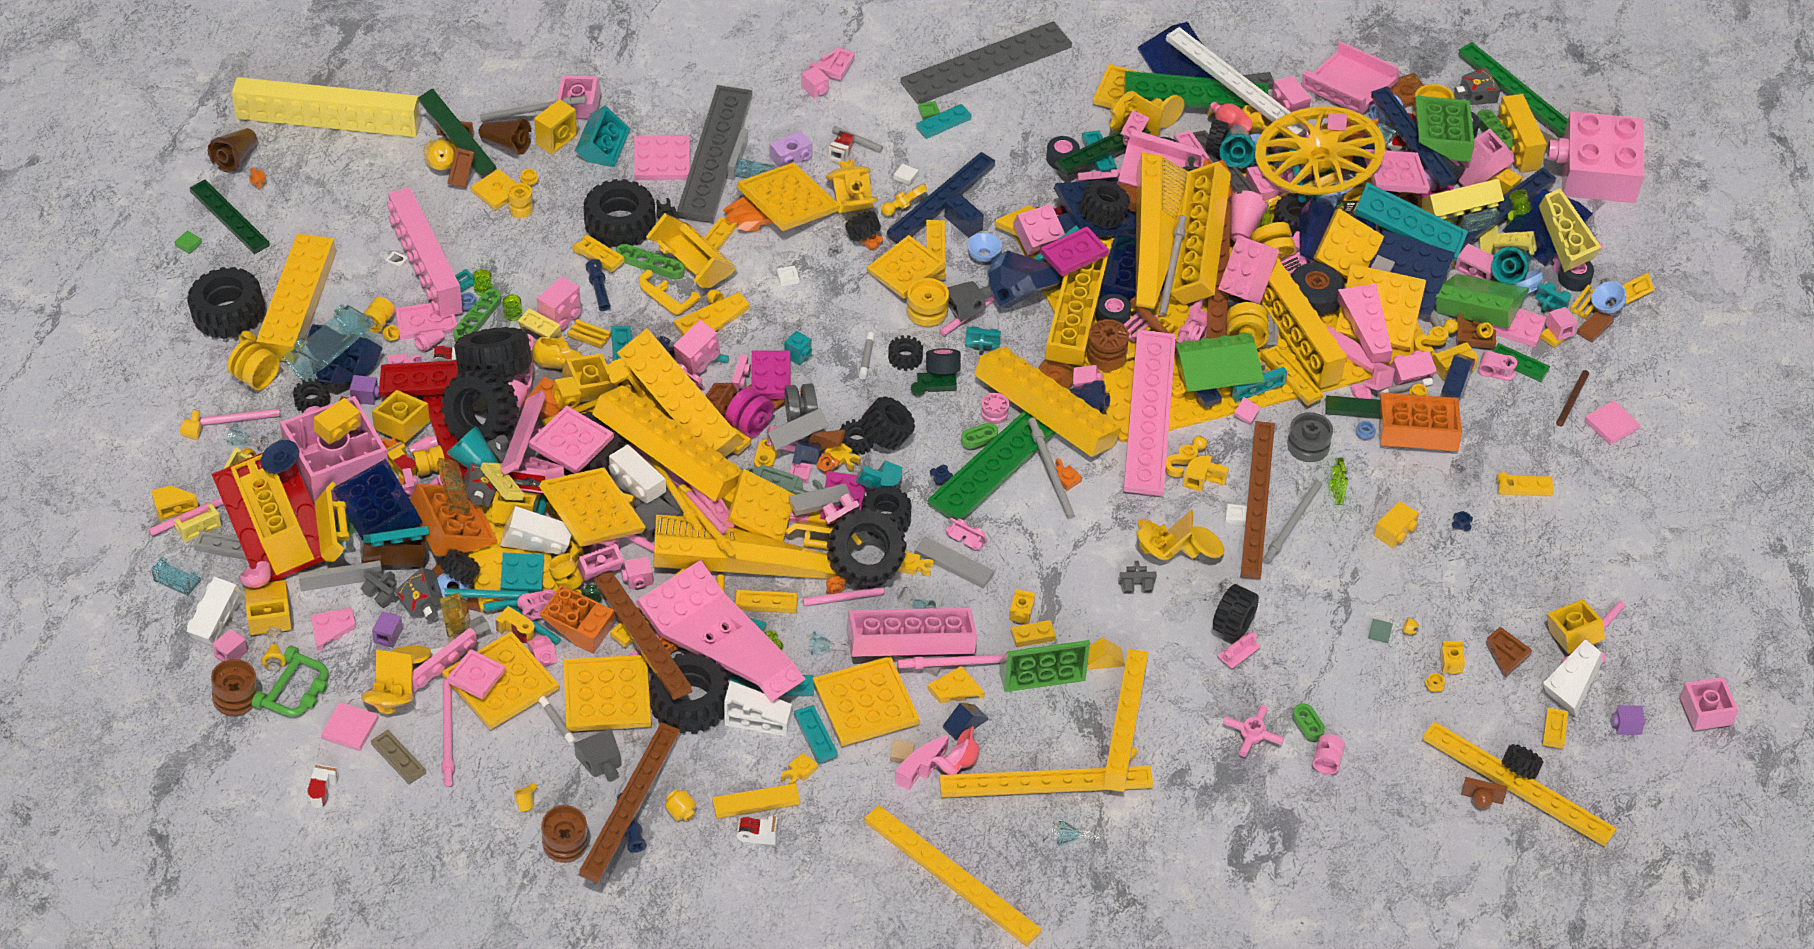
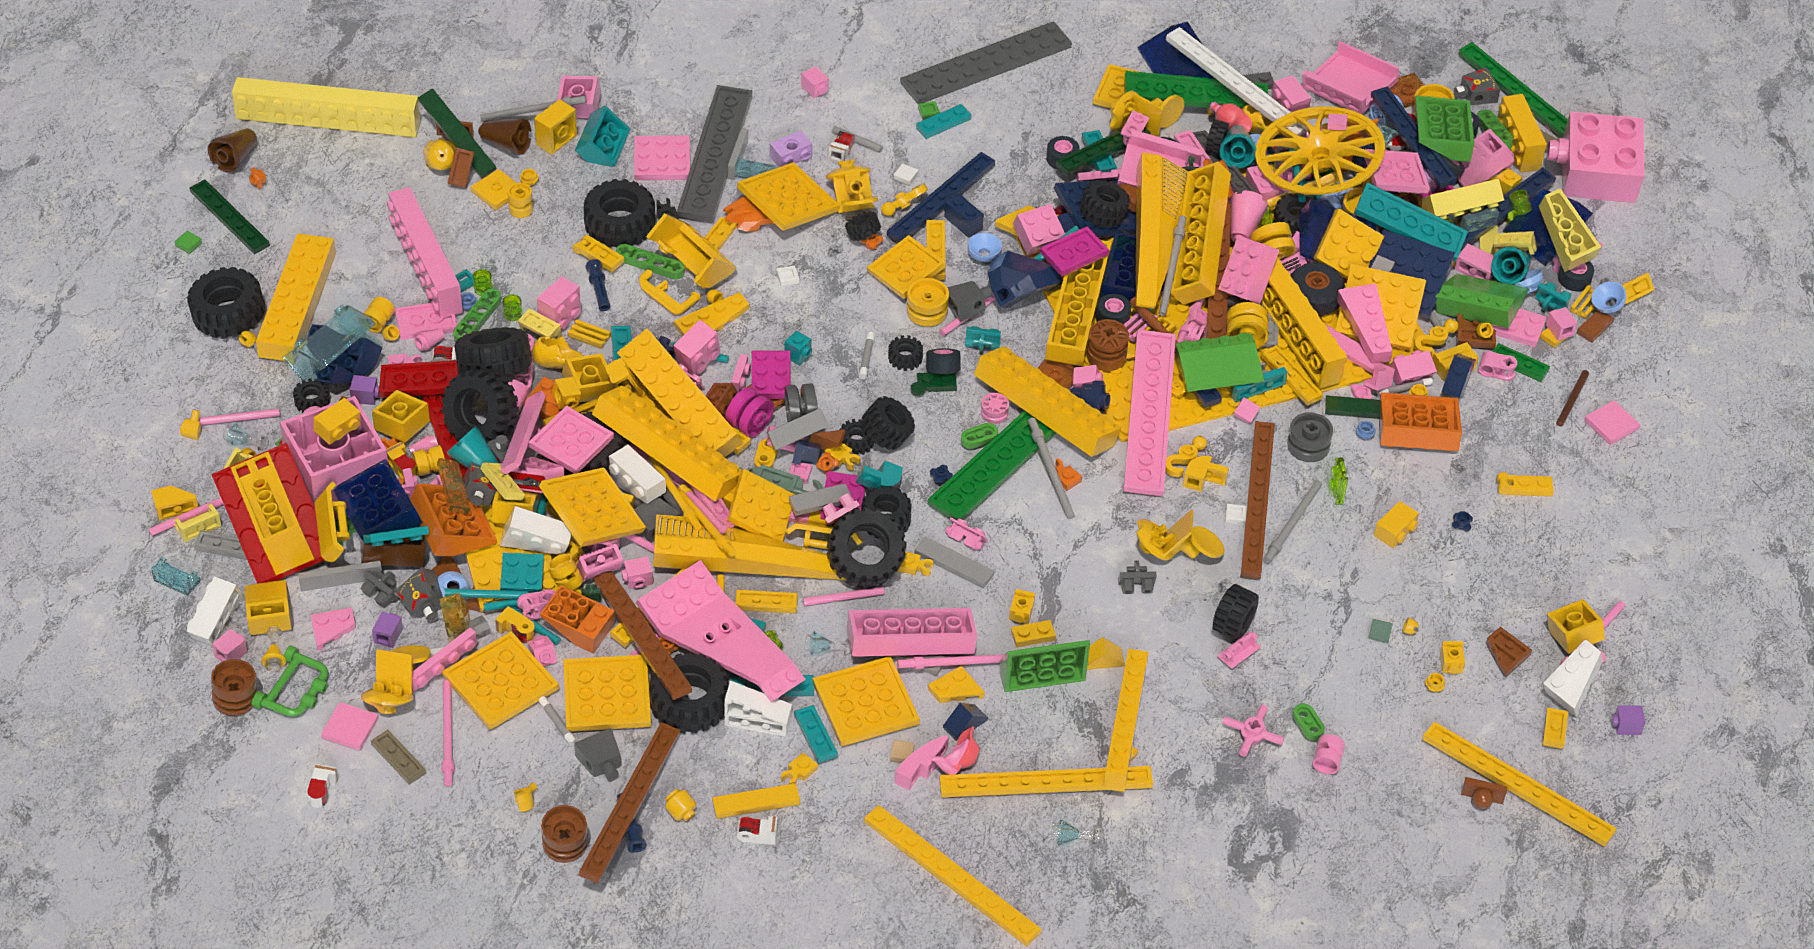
(253, 364): yellow wheel -> none
(256, 577): bright pink hair -> none
(279, 456): dark blue dish -> none
(396, 258): white sticker -> none
(460, 566): black tyre -> none
(476, 674): bright pink plate -> none
(835, 63): bright pink wing -> none
(835, 585): orange plate -> none
(903, 593): piece -> none
(1347, 206): black sticker -> none
(1522, 761): black tyre -> none
(1709, 703): bright pink brick -> none

